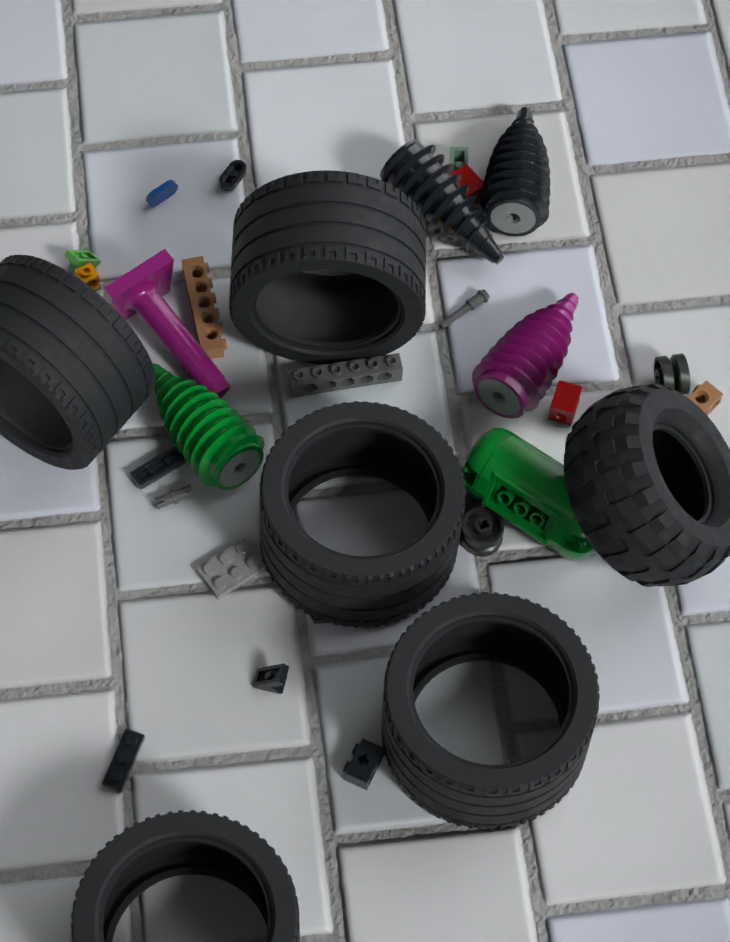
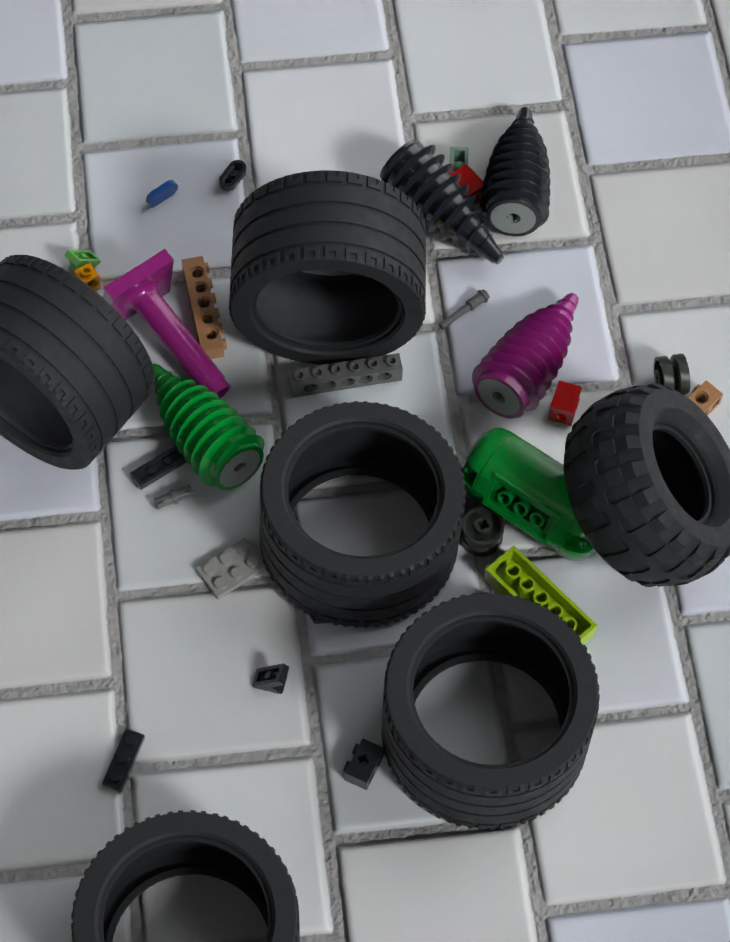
(520, 577): none -> lime brick

